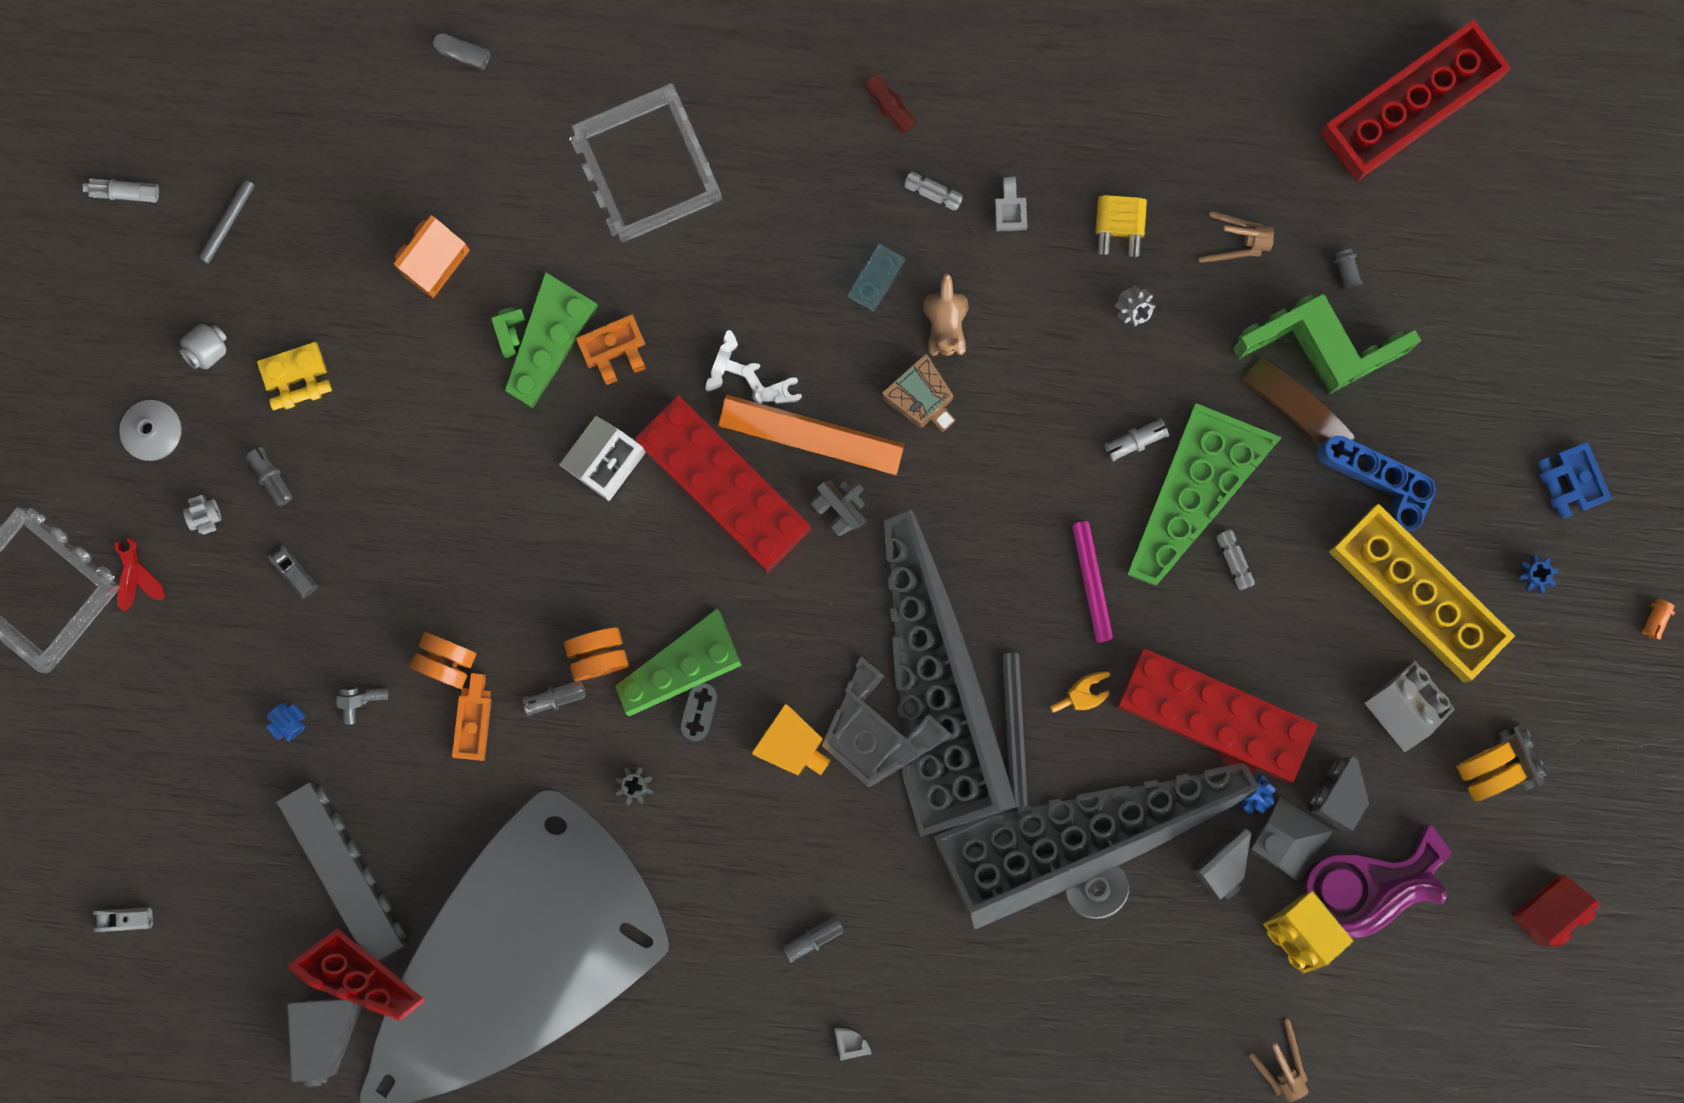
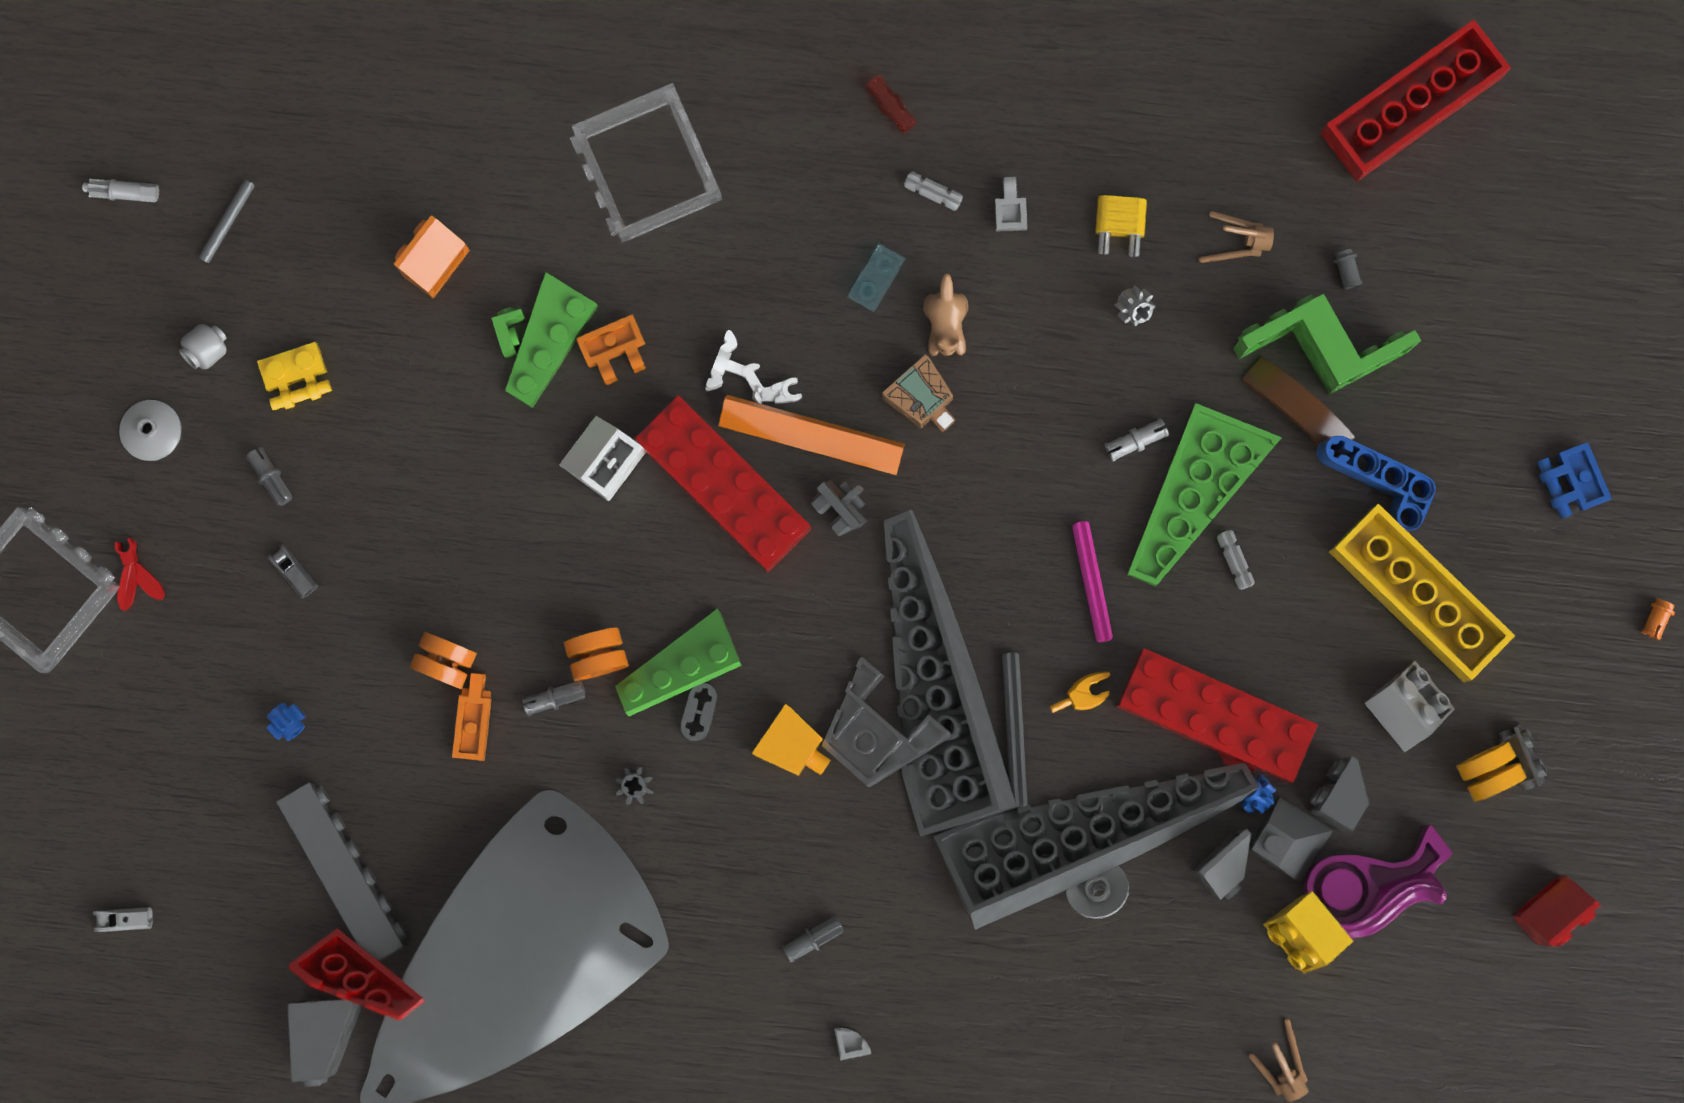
(202, 514): light grey gear -> none
(350, 698): dark grey piece -> none
(462, 51): flat silver bar -> none
(1536, 582): blue gear -> none

